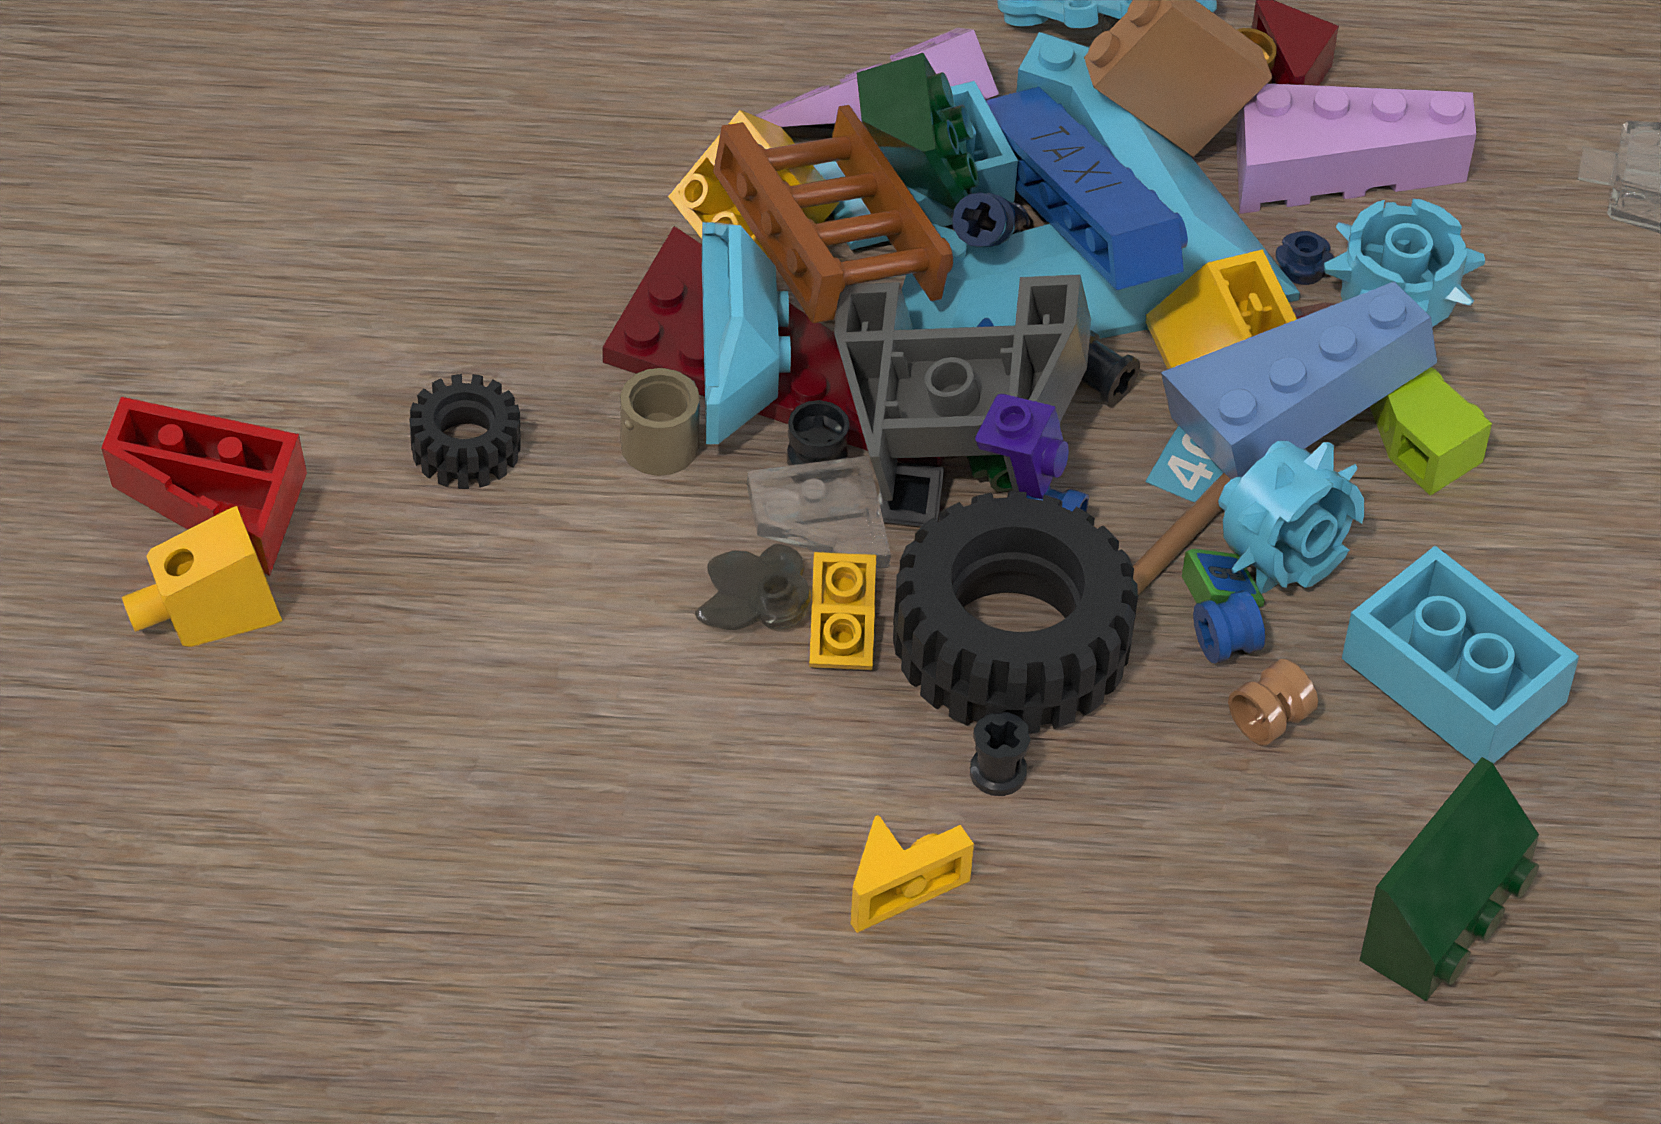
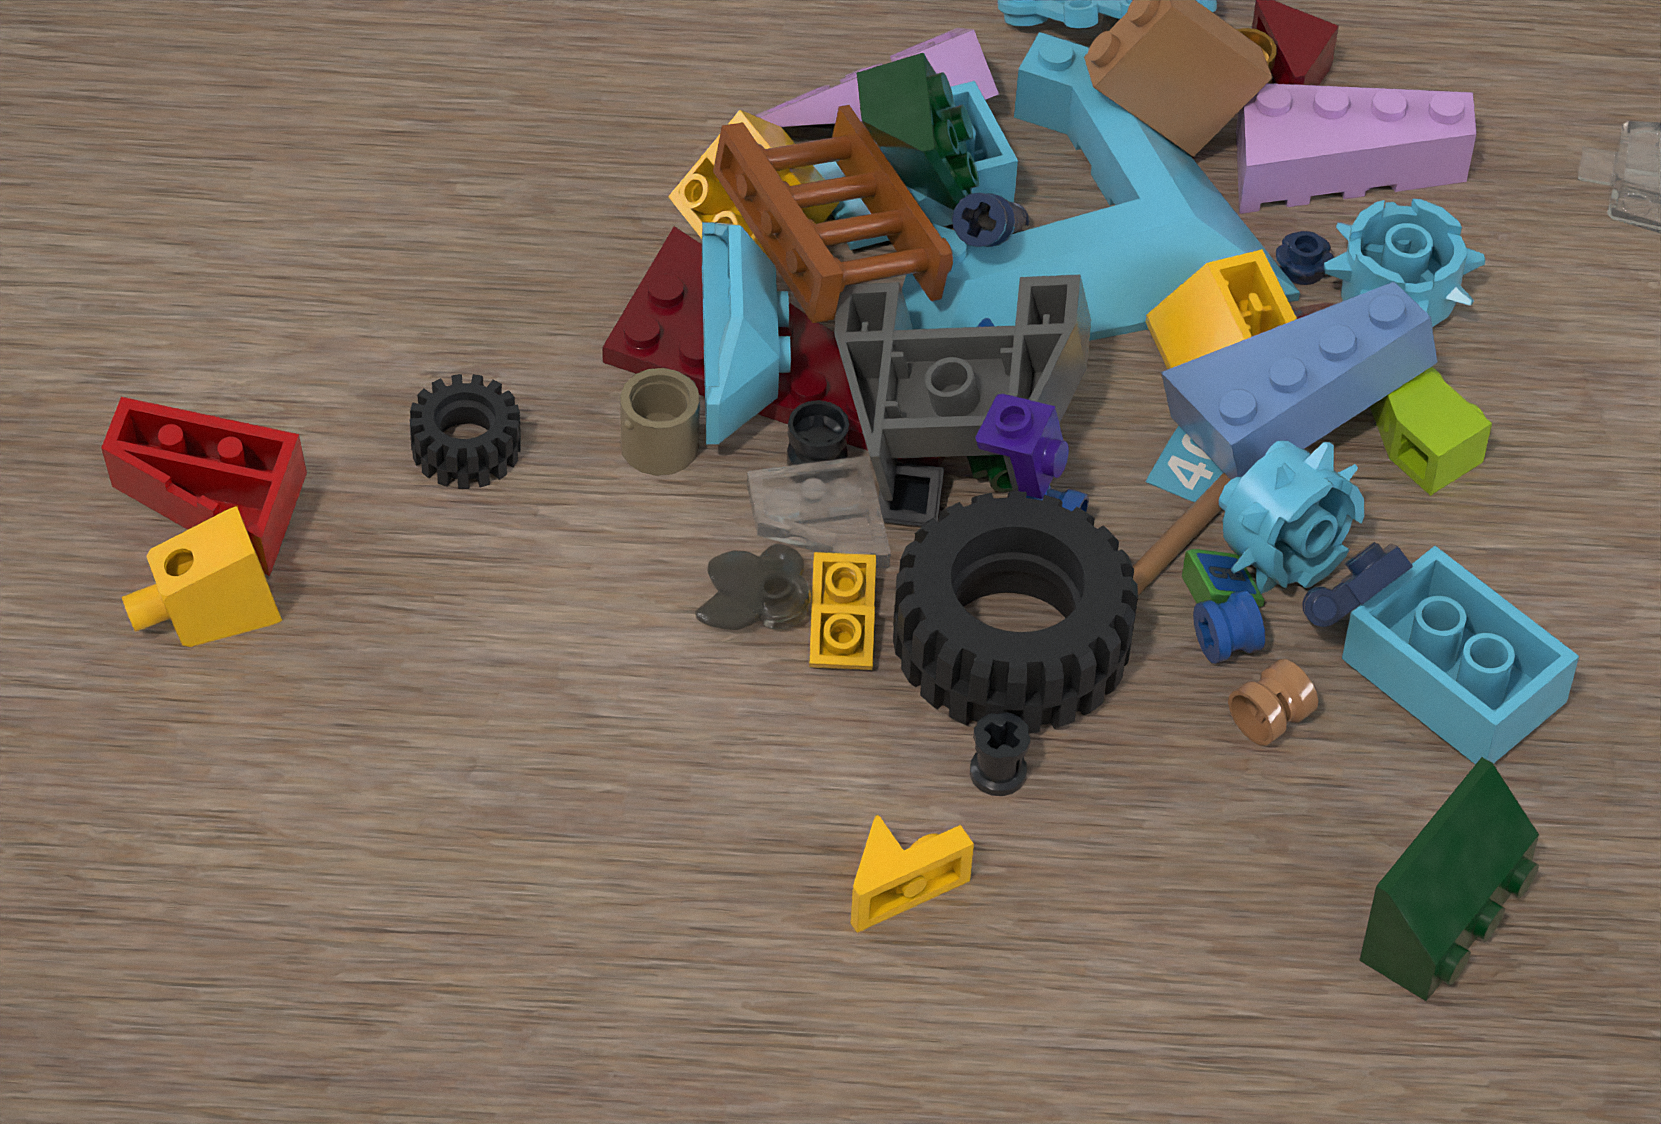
(1089, 192): blue brick -> none
(1109, 371): black bush -> none
(1370, 573): none -> dark blue plate

